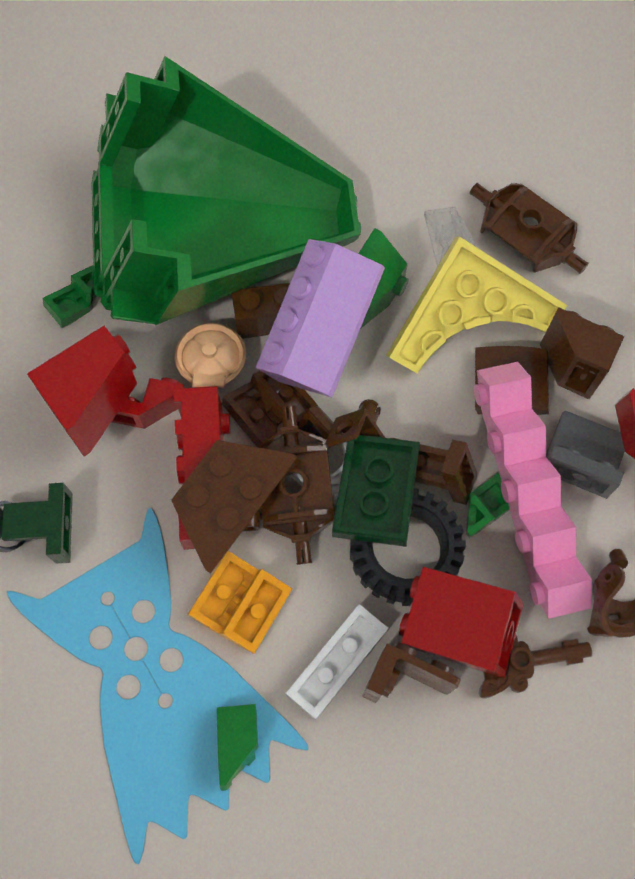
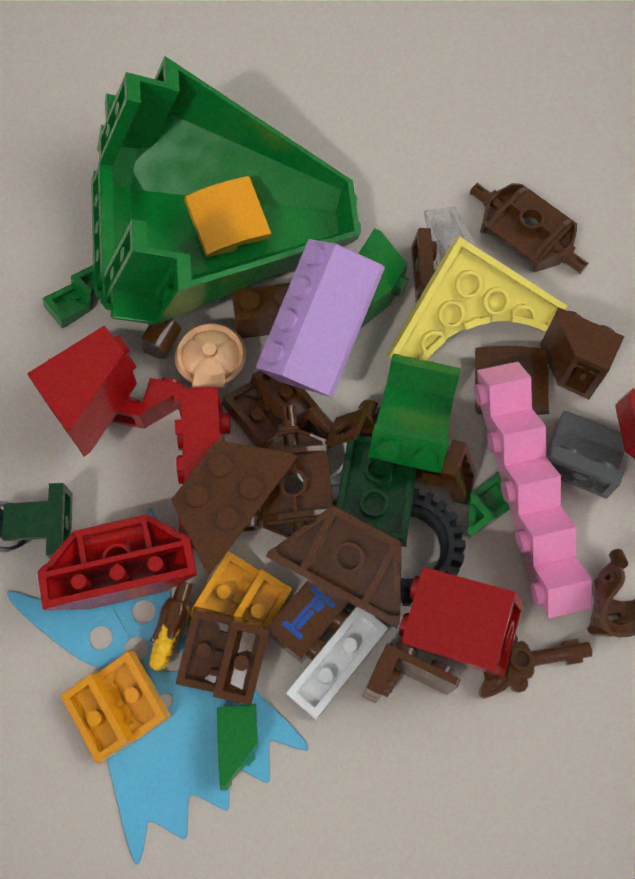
(115, 564): none -> red wedge
(115, 706): none -> light orange slope
(160, 338): none -> reddish brown brick
(170, 626): none -> reddish brown piece
(222, 655): none -> reddish brown slope
(227, 216): none -> light orange slope
(307, 620): none -> reddish brown brick
(348, 560): none -> reddish brown wing
(415, 414): none -> green panel
(423, 258): none -> reddish brown hinge

